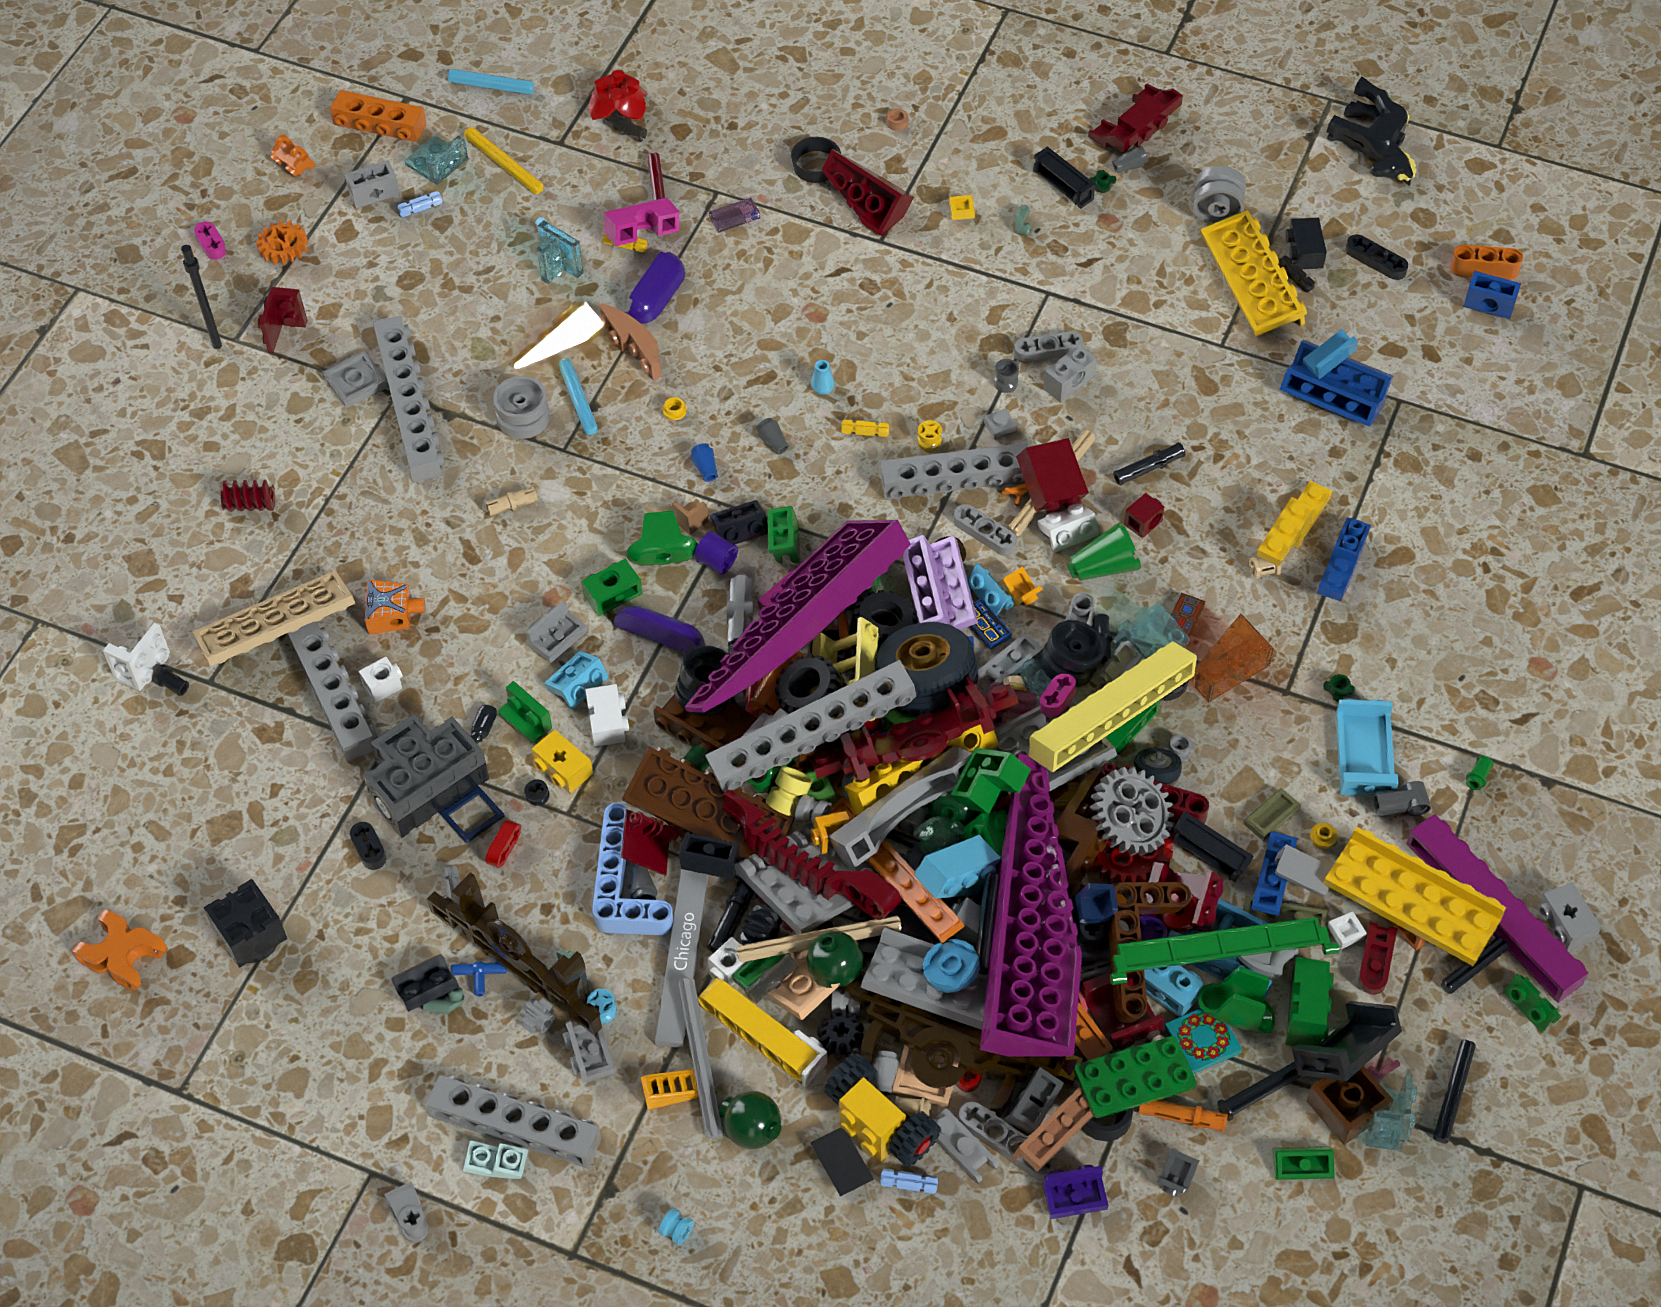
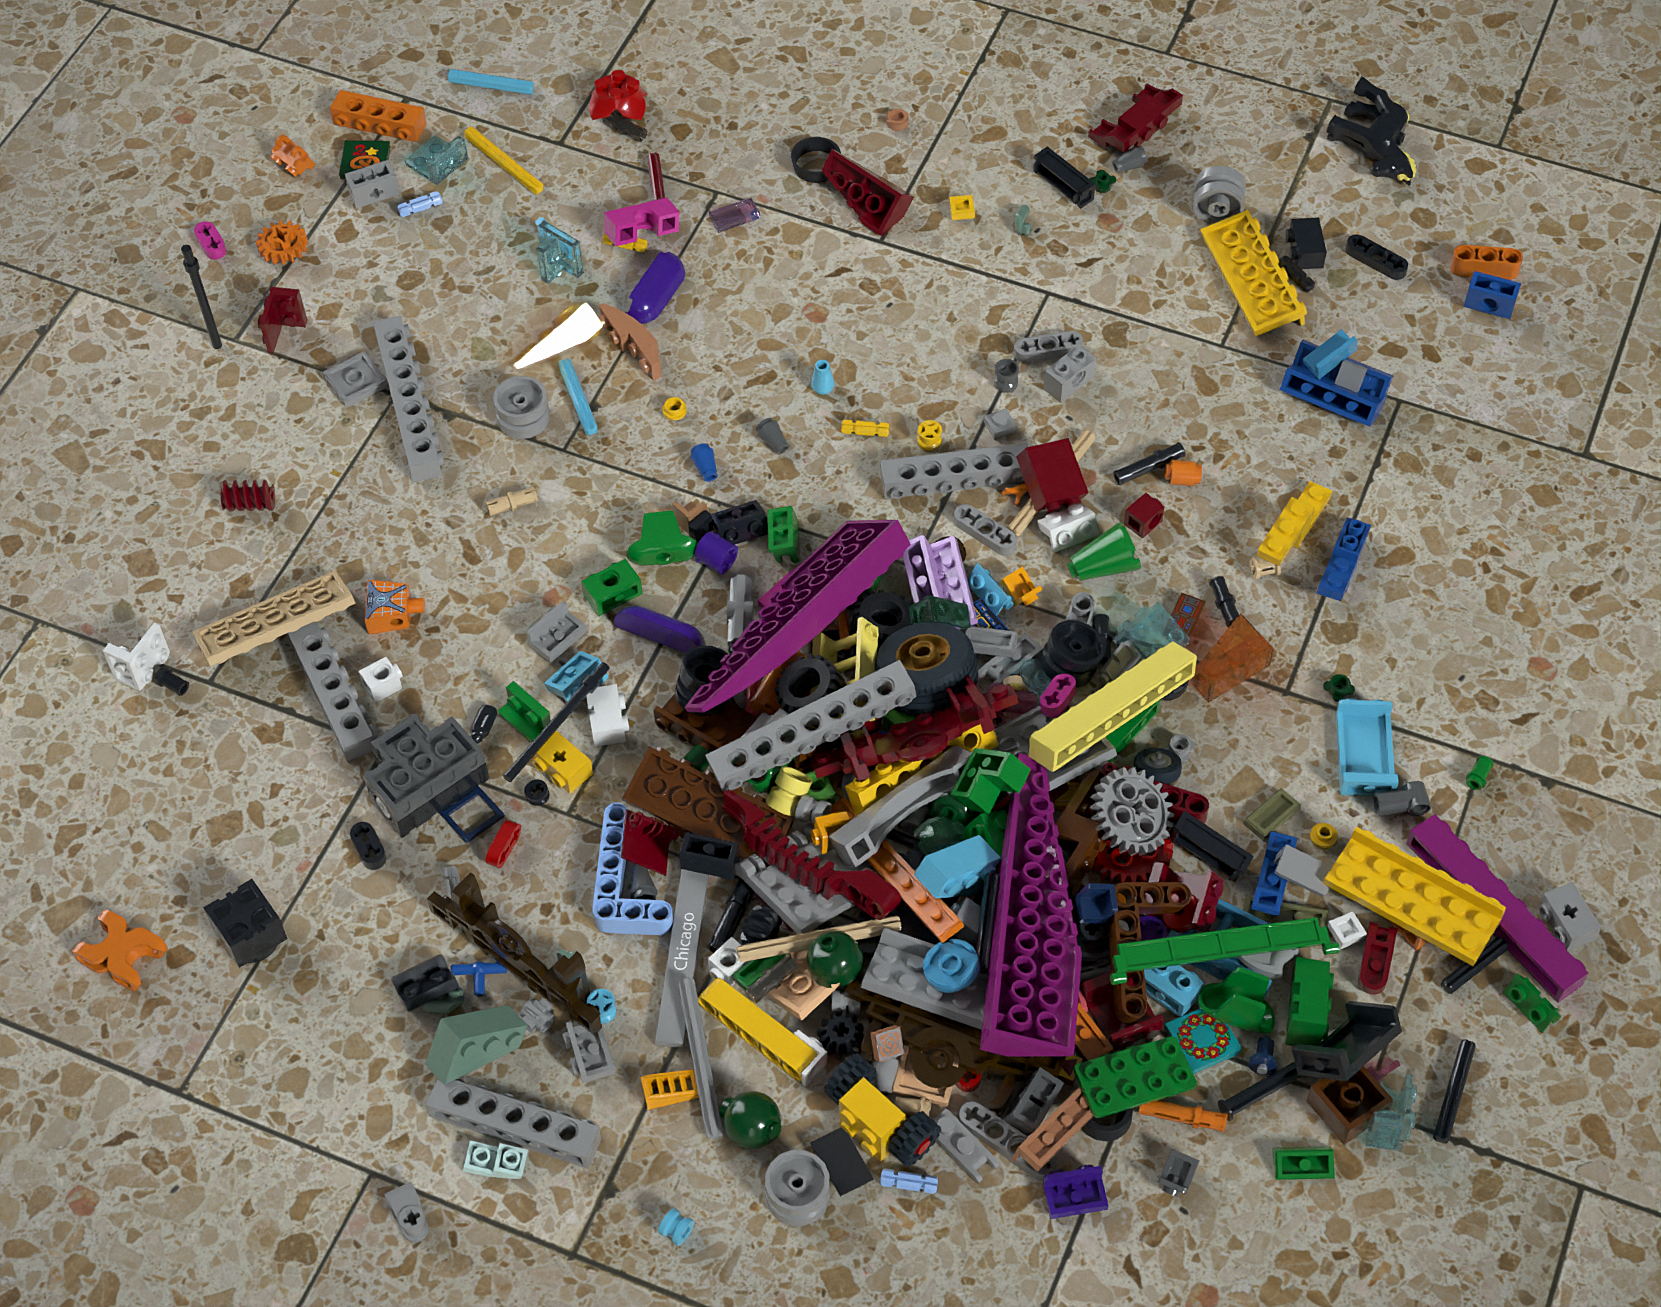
(362, 154): none -> dark green tile
(473, 1041): none -> sand green wedge
(588, 685): none -> black bar
(700, 526): none -> black tile
(797, 1187): none -> light grey wheel
(887, 1043): none -> nougat tile
(940, 610): none -> clear green bracket
(992, 641): none -> light grey tile
(1183, 473): none -> orange brick
(1224, 600): none -> black pin
(1263, 1061): none -> dark blue piece
(1350, 375): none -> light grey tile

